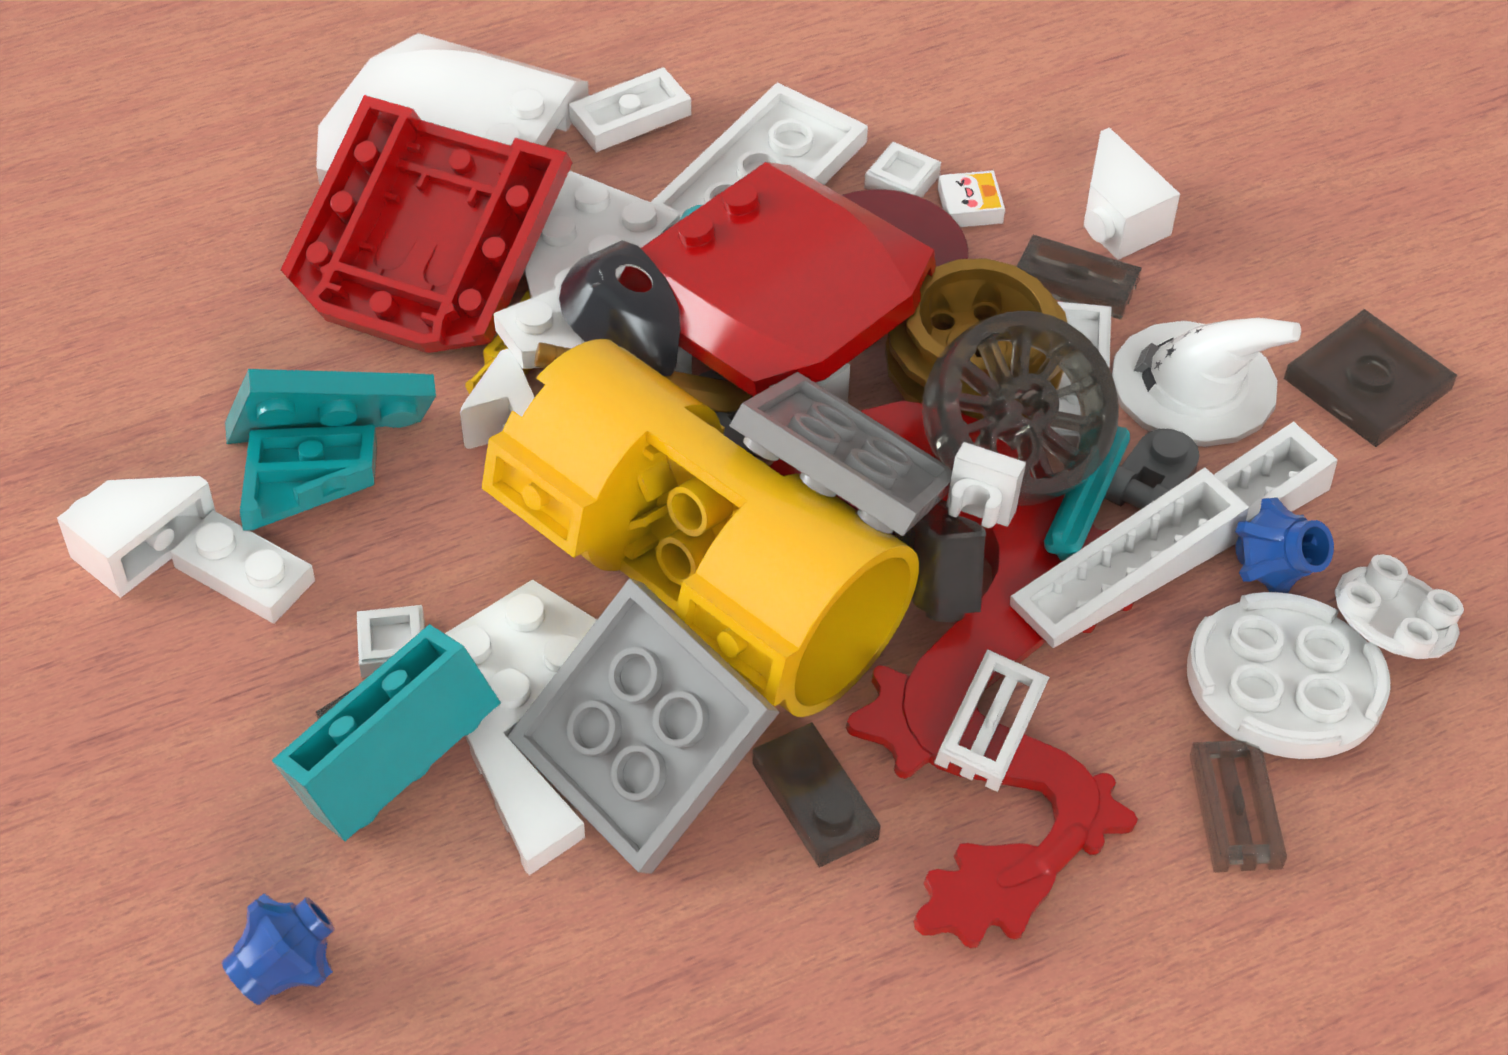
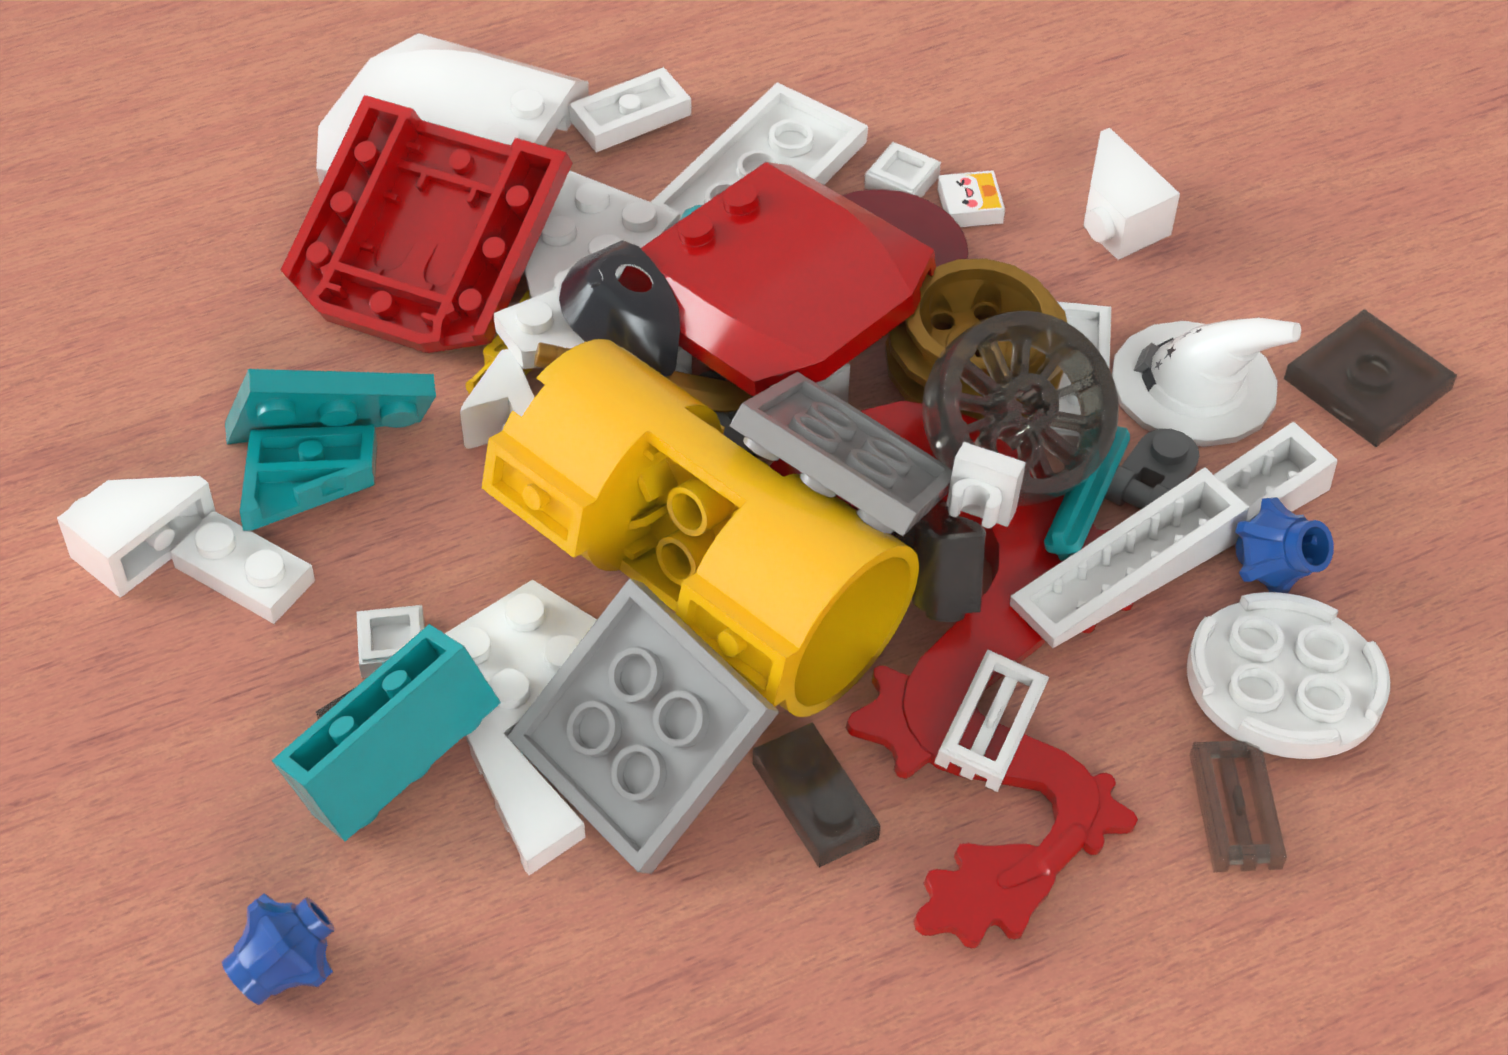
(1080, 274): clear smoke tile -> none
(1399, 609): white dish -> none

